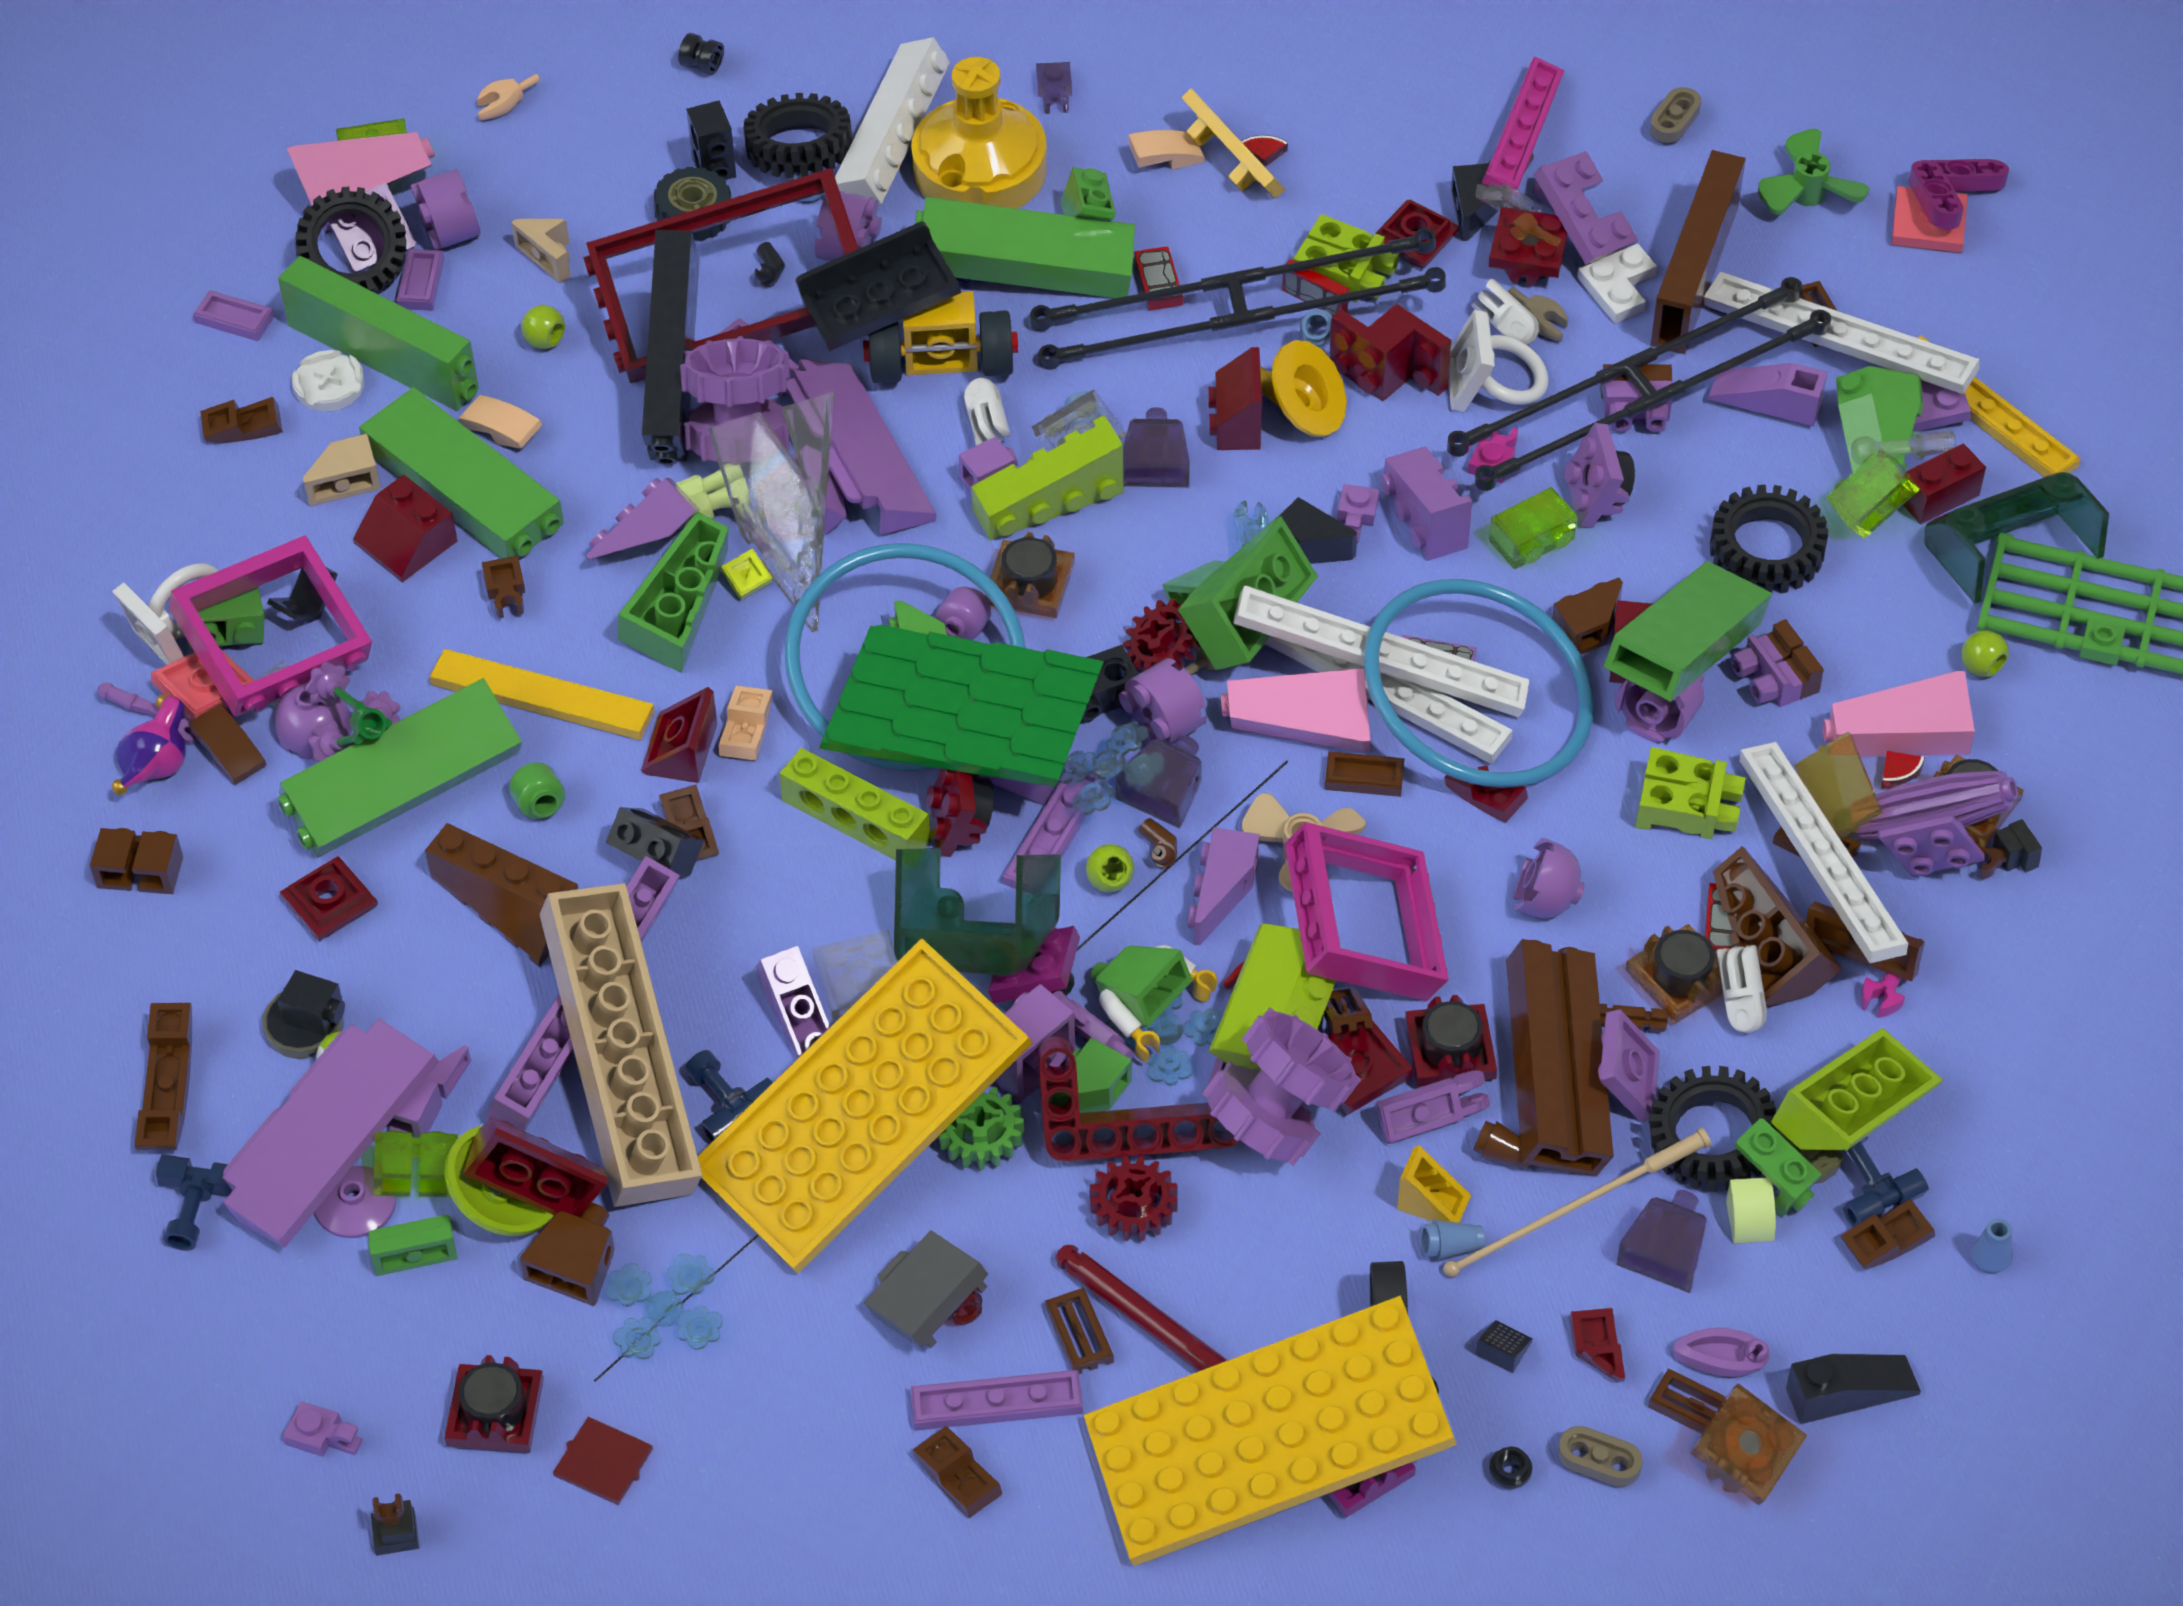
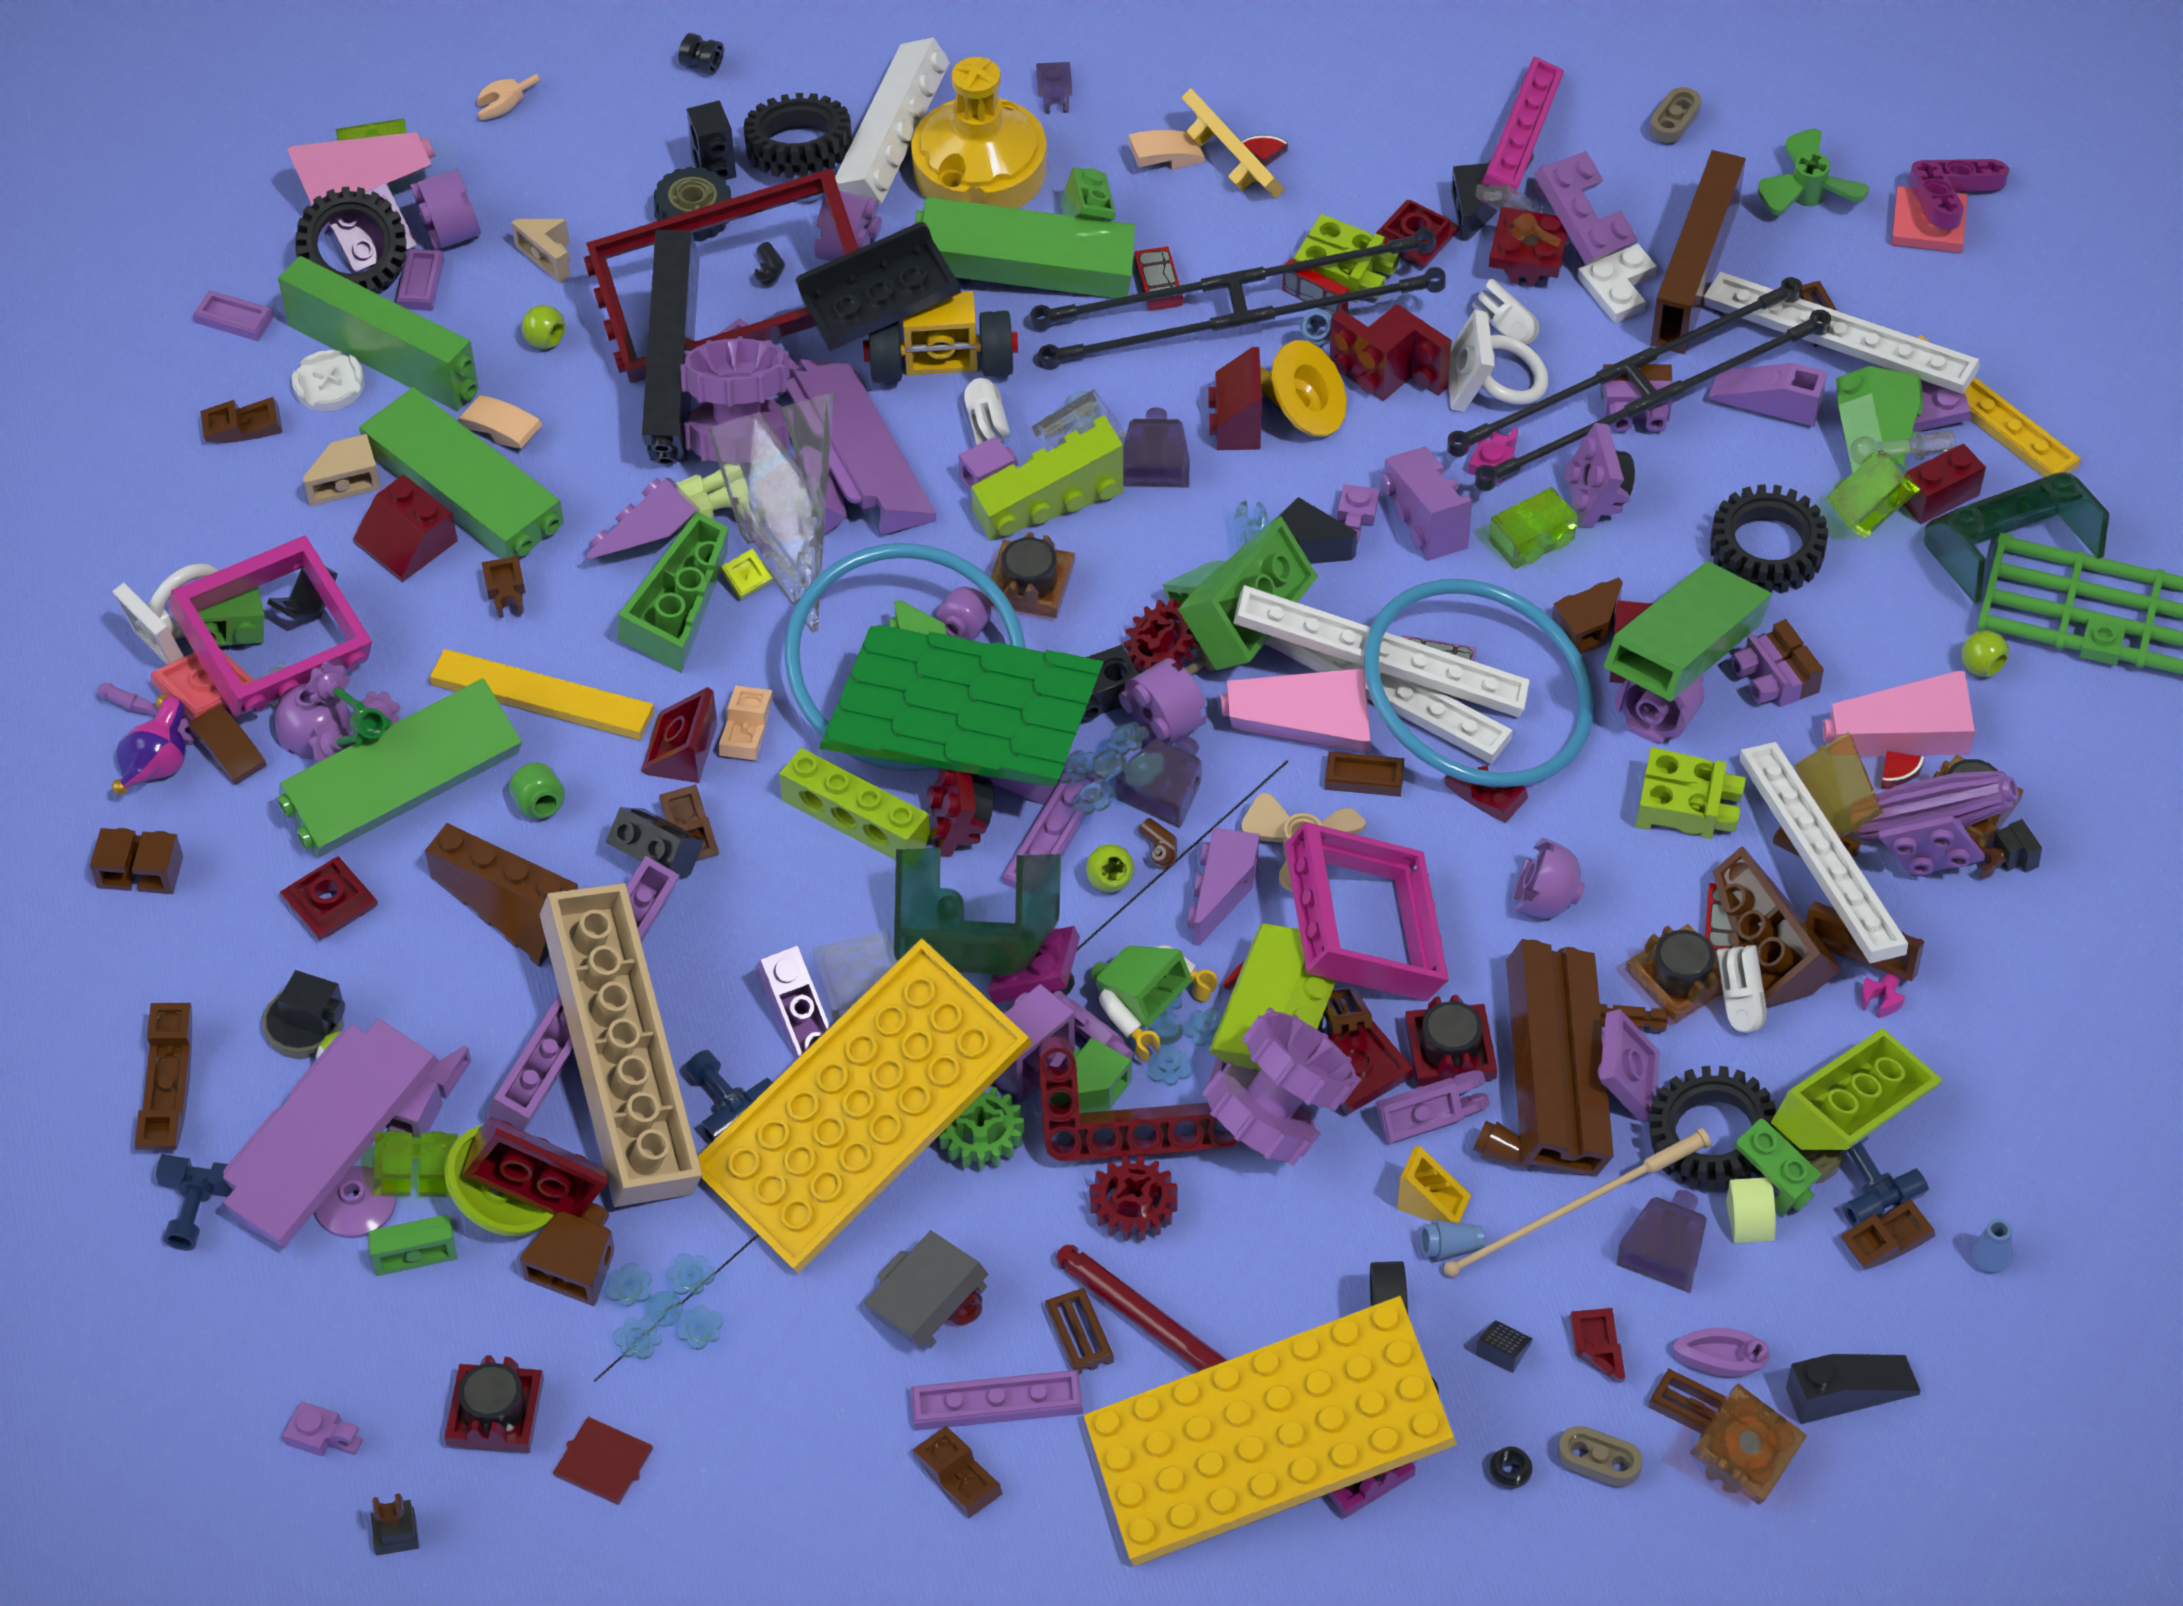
(1544, 310): dark tan hand -> none

